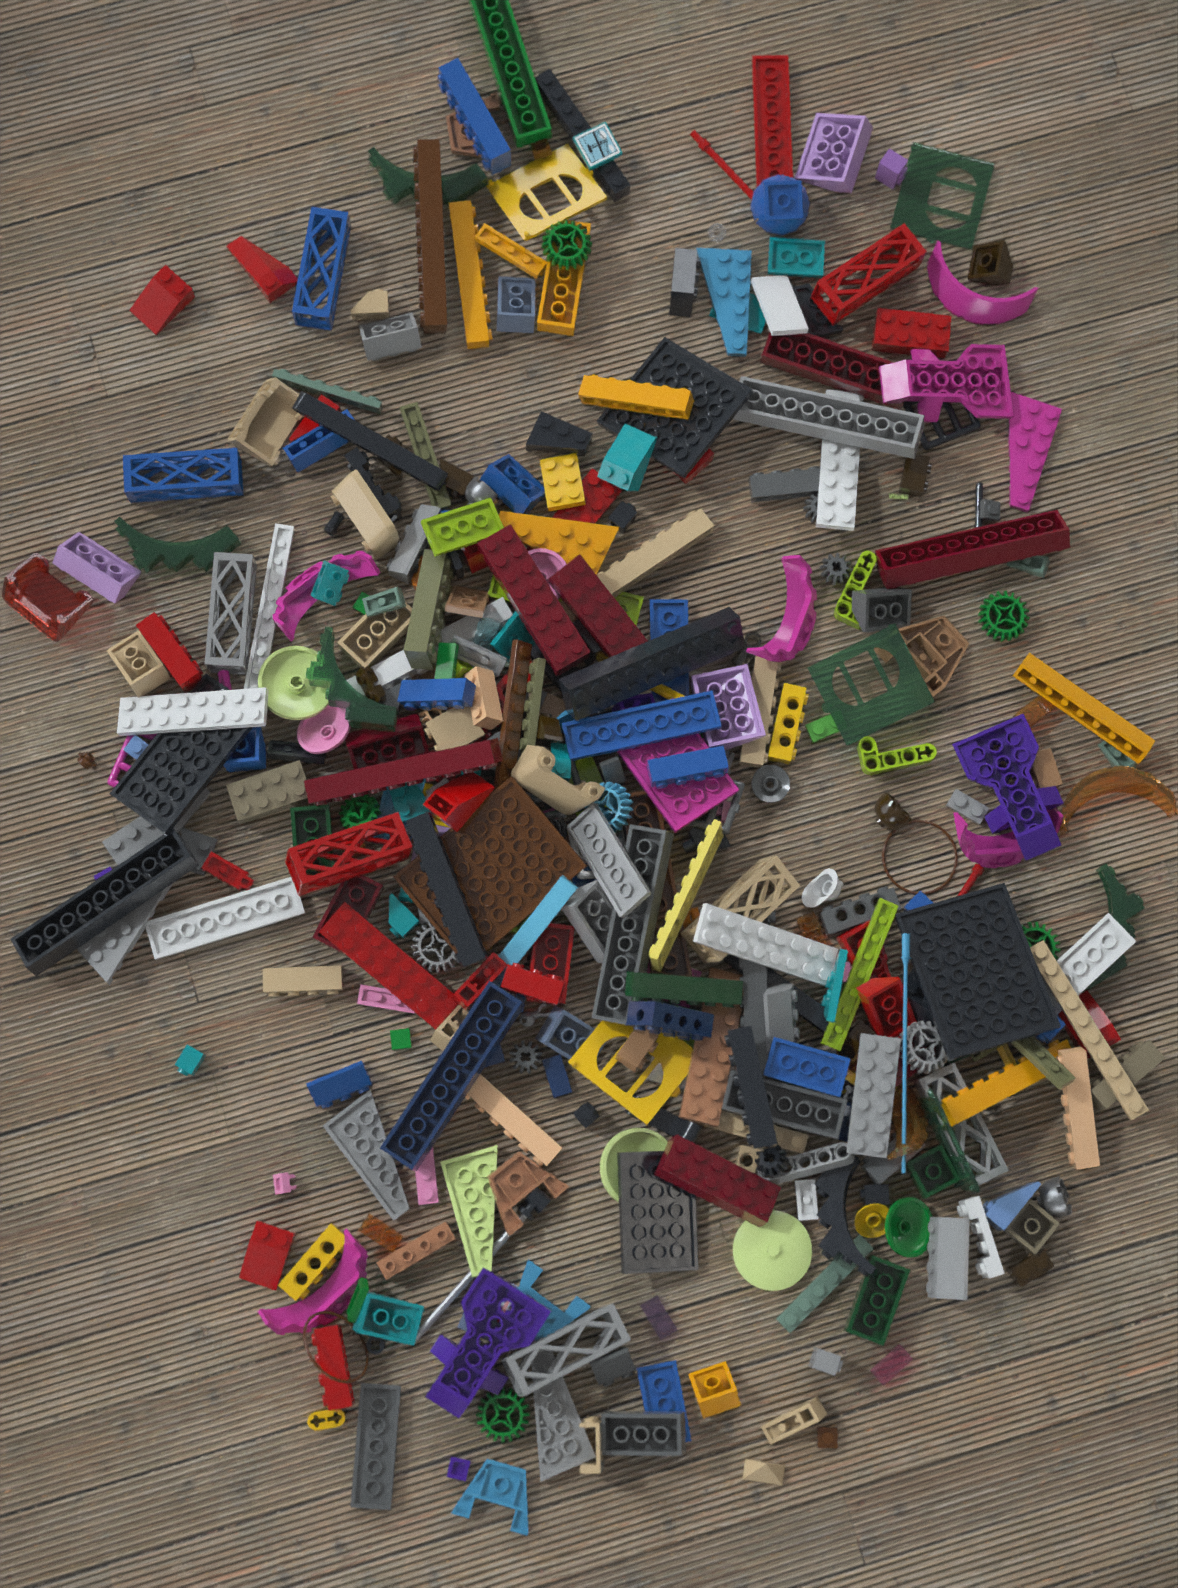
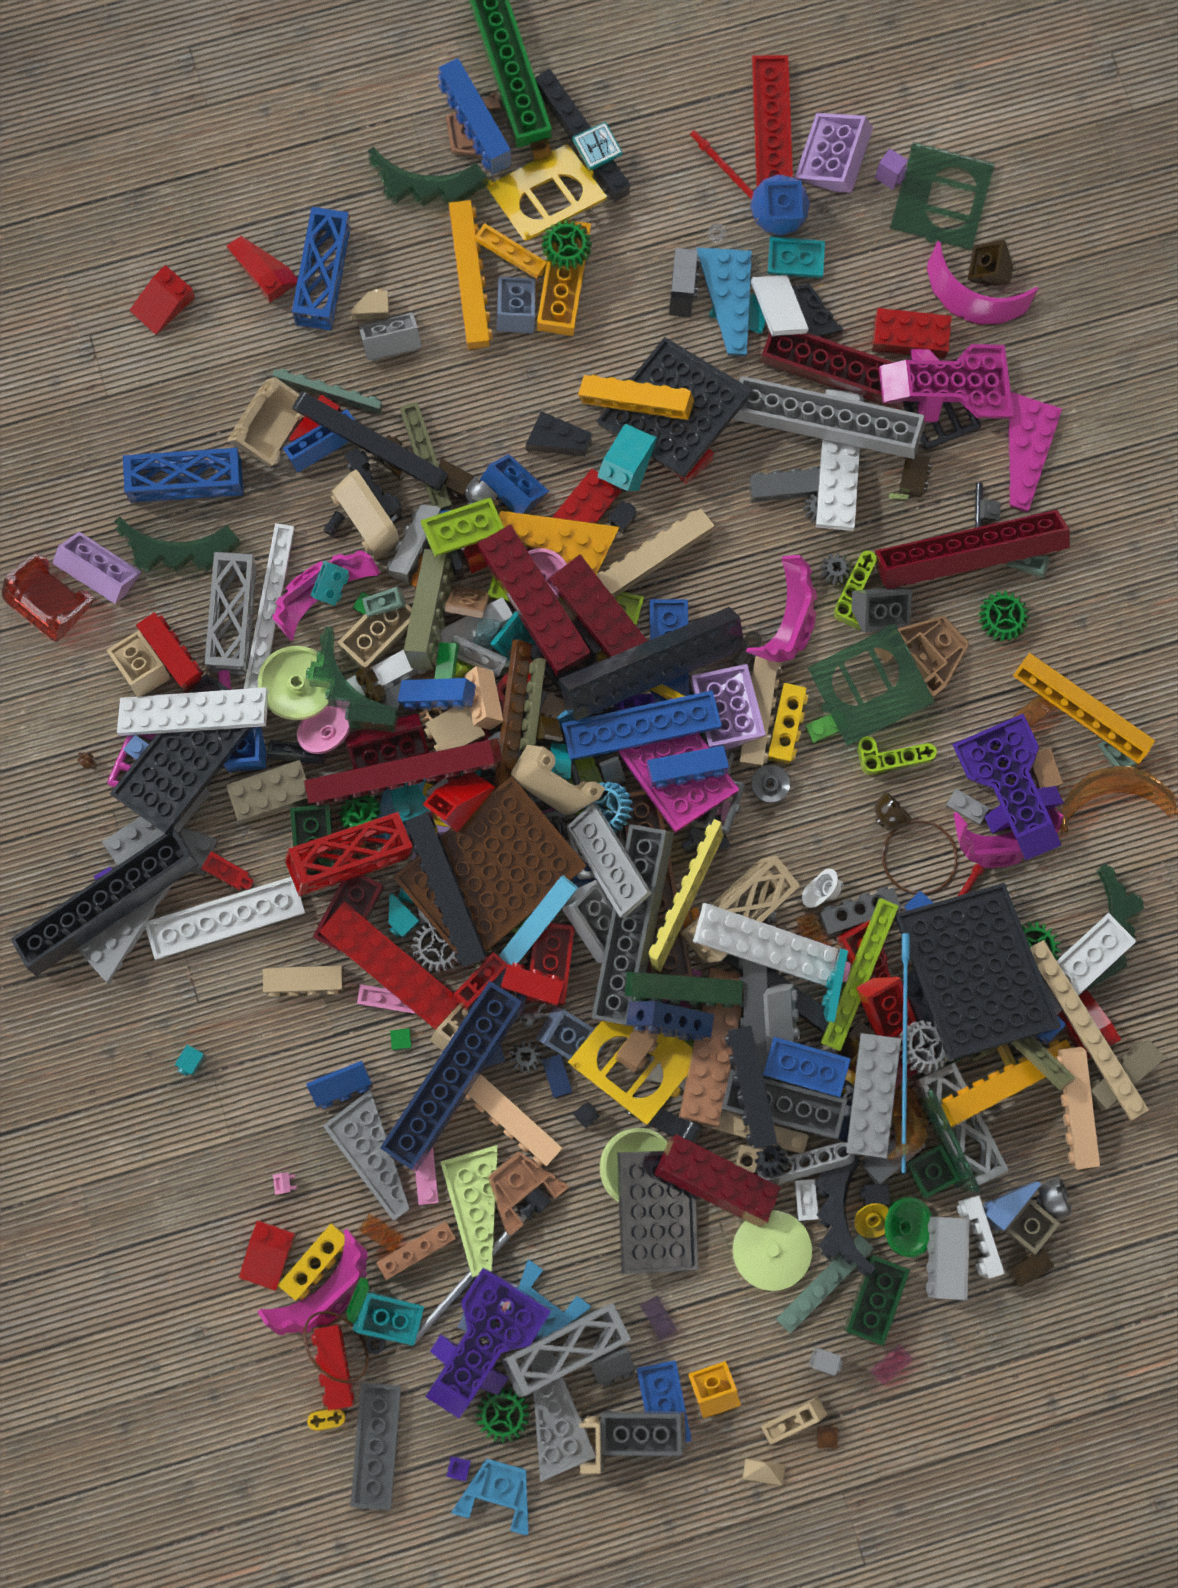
(431, 241): reddish brown brick -> none
(562, 482): yellow plate -> none
(910, 257): red piece -> none

